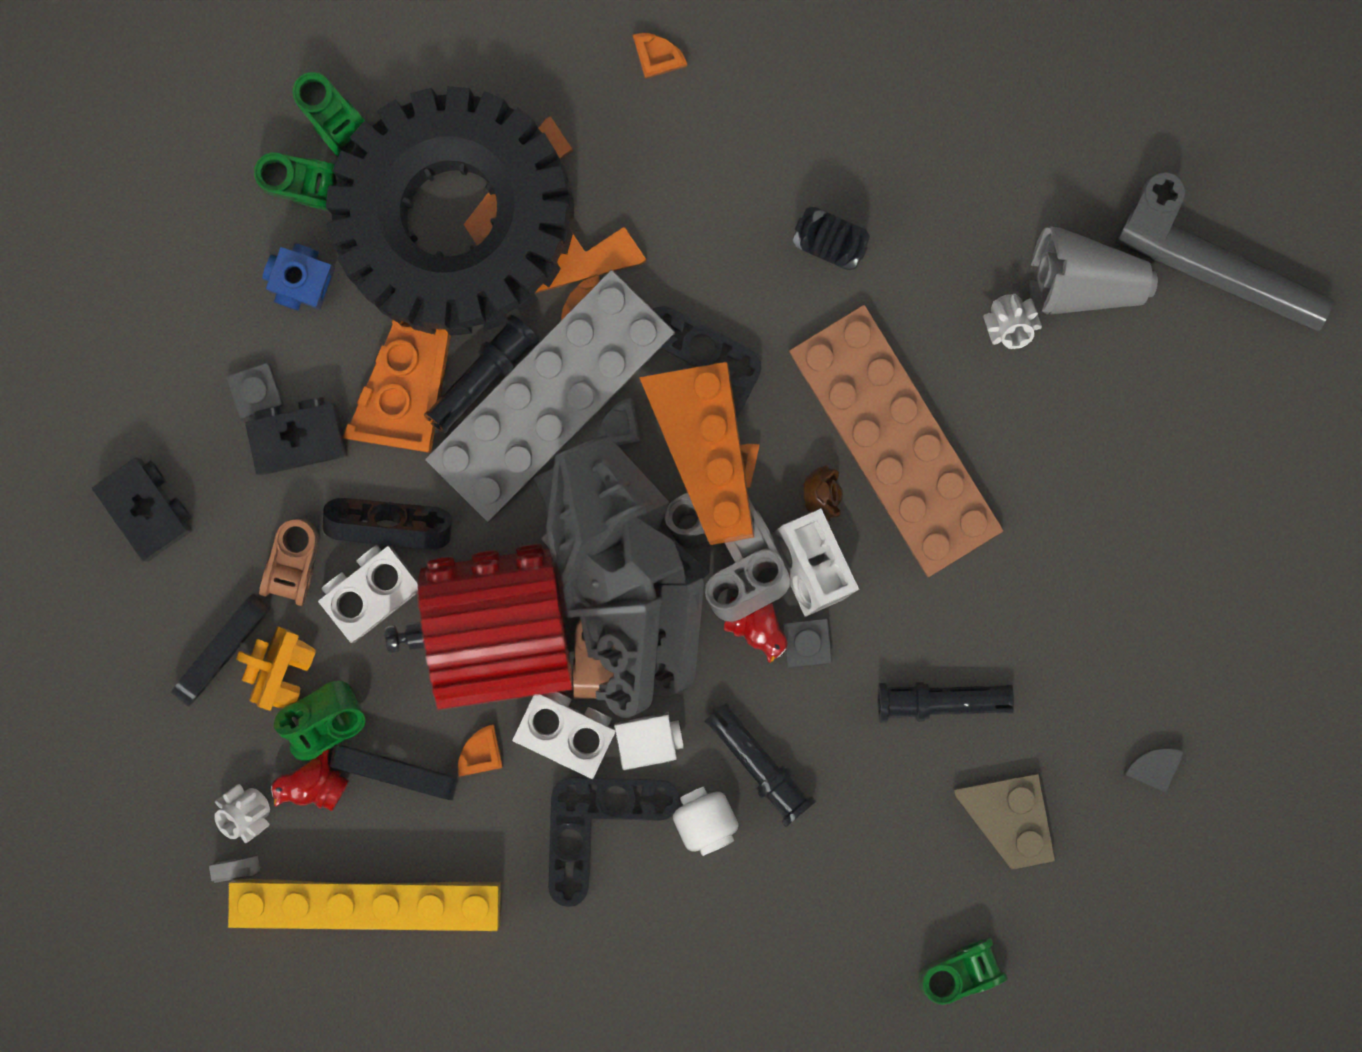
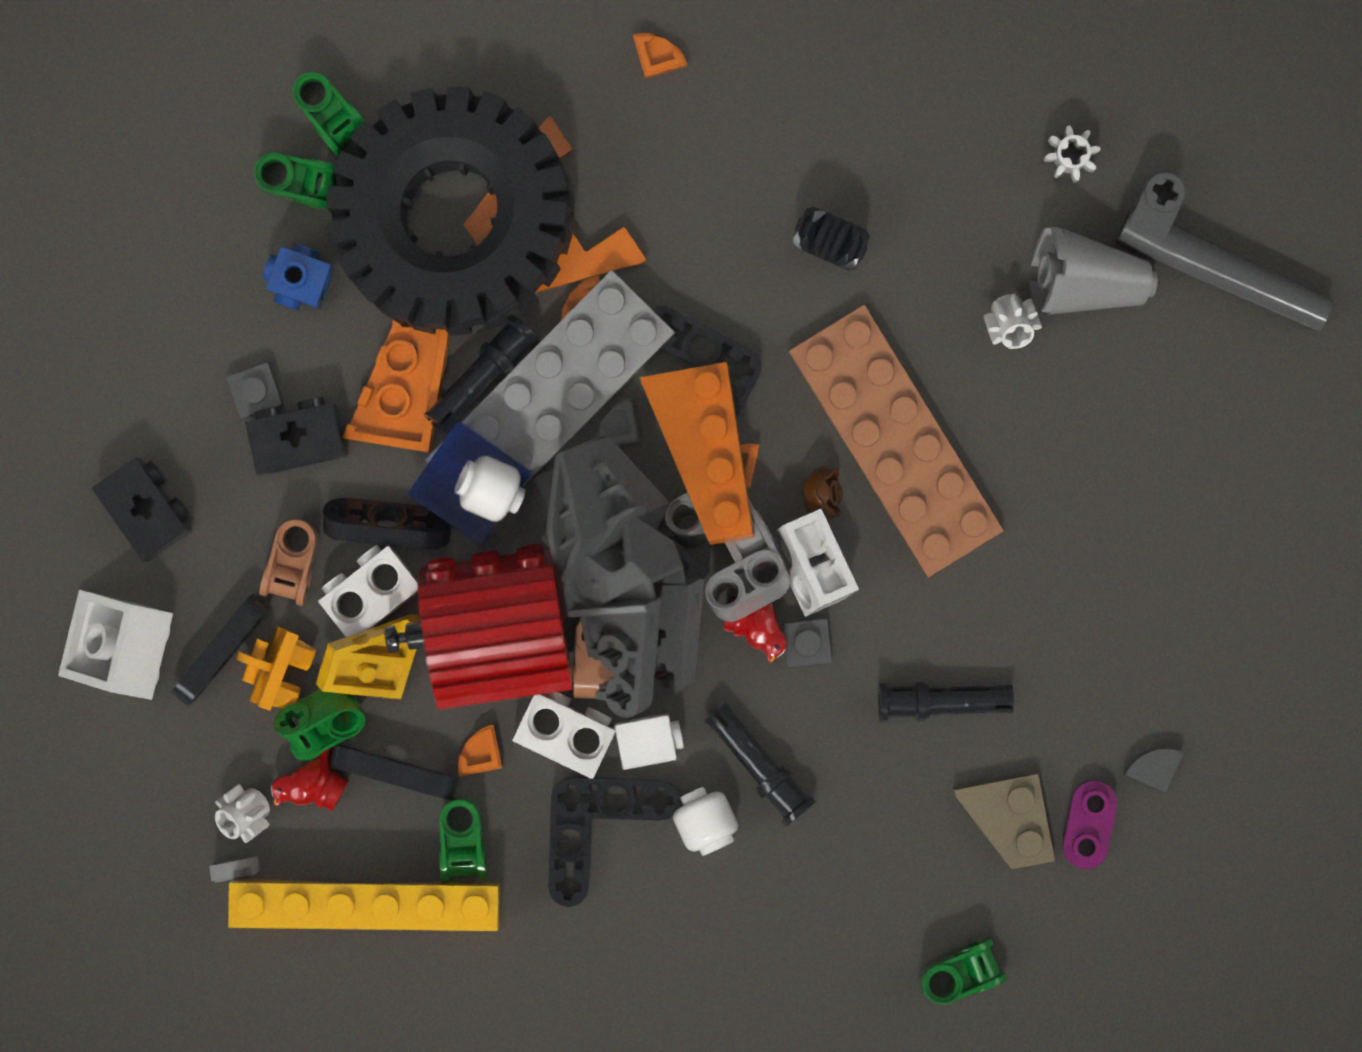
(115, 645): none -> white slope
(364, 665): none -> yellow wing
(438, 480): none -> clear blue plate
(462, 844): none -> green piece
(489, 488): none -> white head
(1065, 164): none -> white gear
(1091, 825): none -> magenta plate

